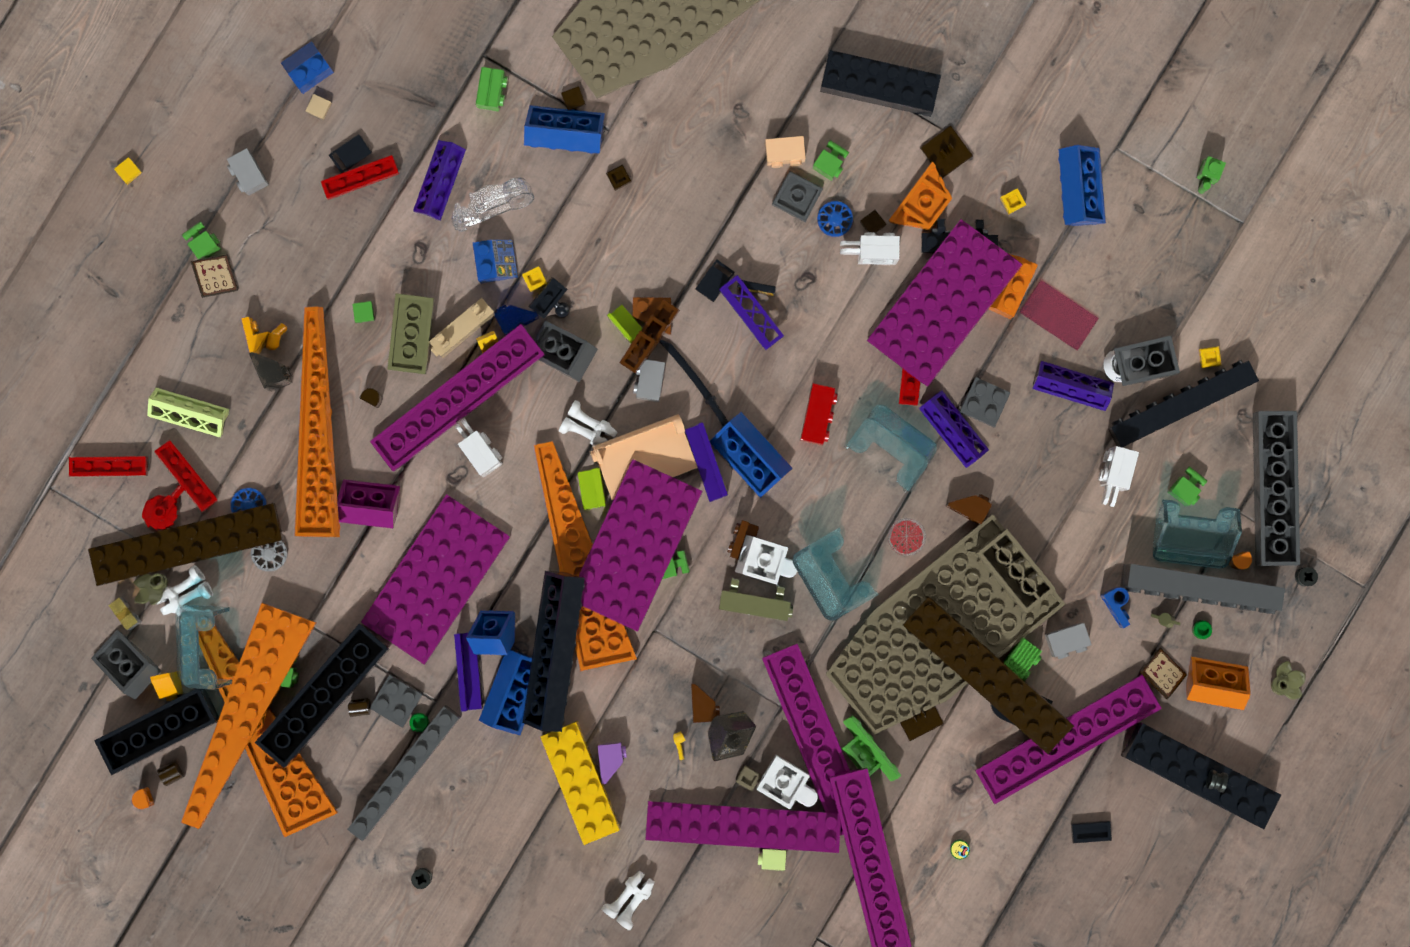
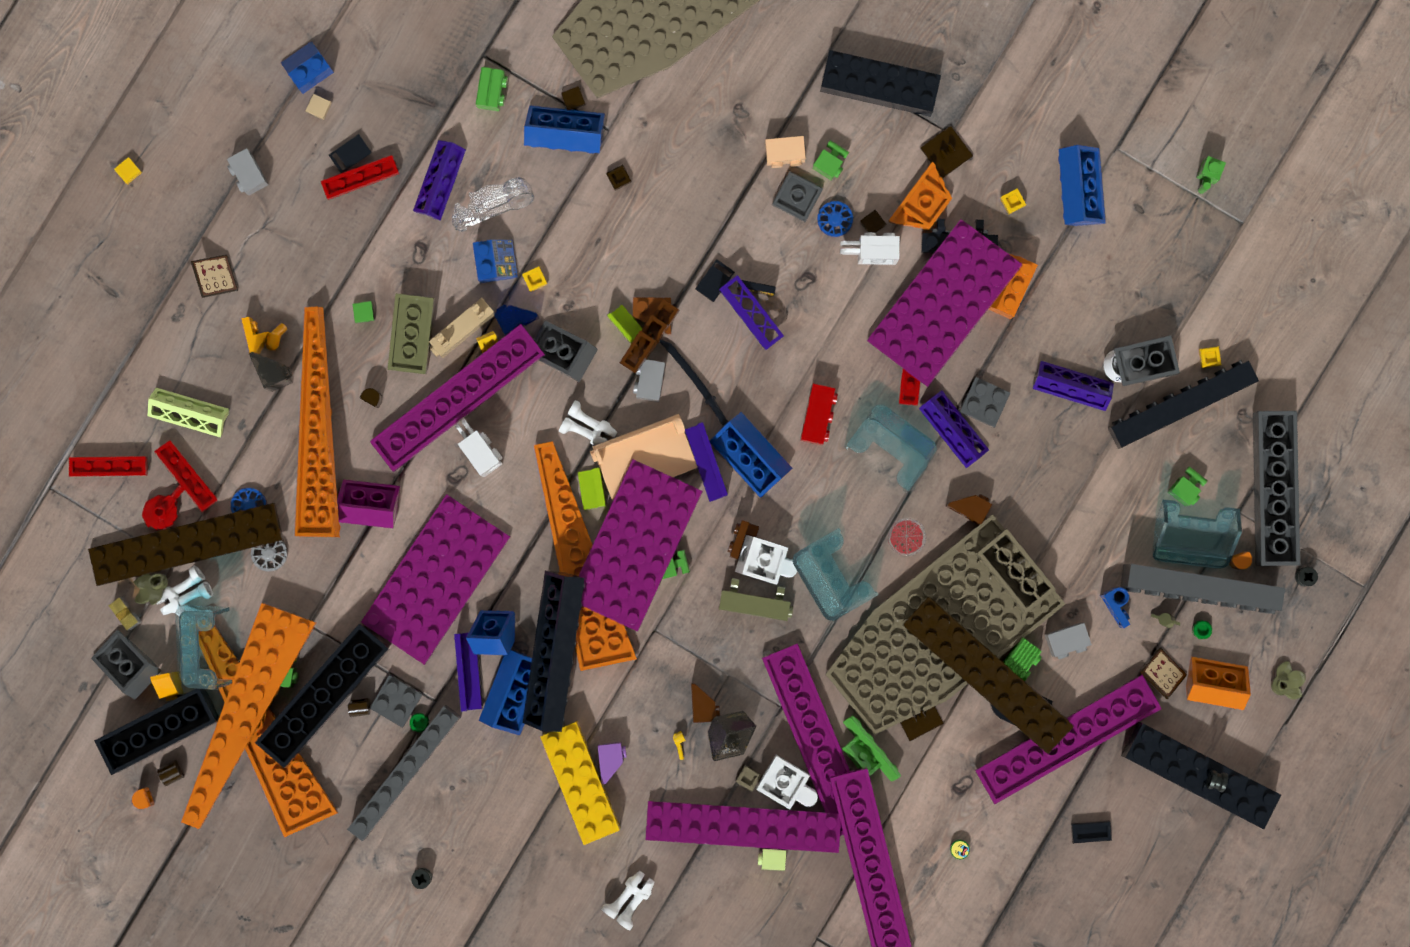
(203, 244): bright green brick -> none
(549, 298): black plate -> none
(1059, 315): clear pink piece -> none
(1117, 472): white brick -> none

